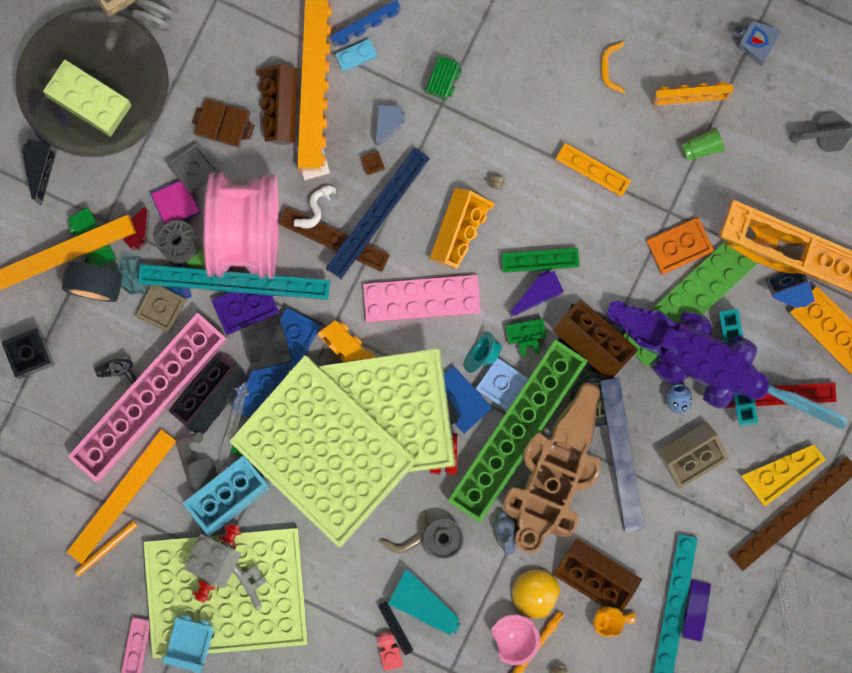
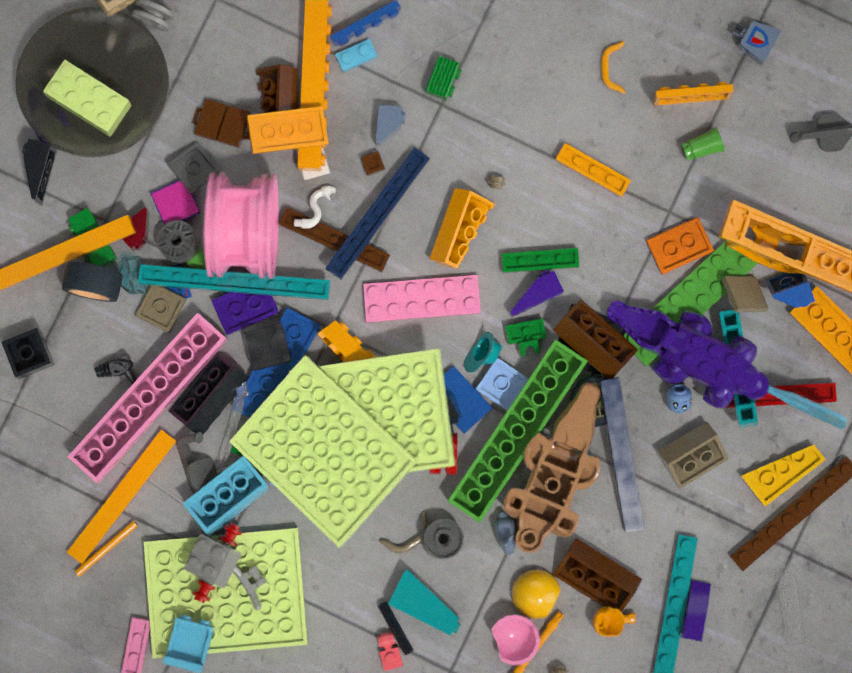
(287, 130): none -> light orange plate
(745, 294): none -> dark tan tile

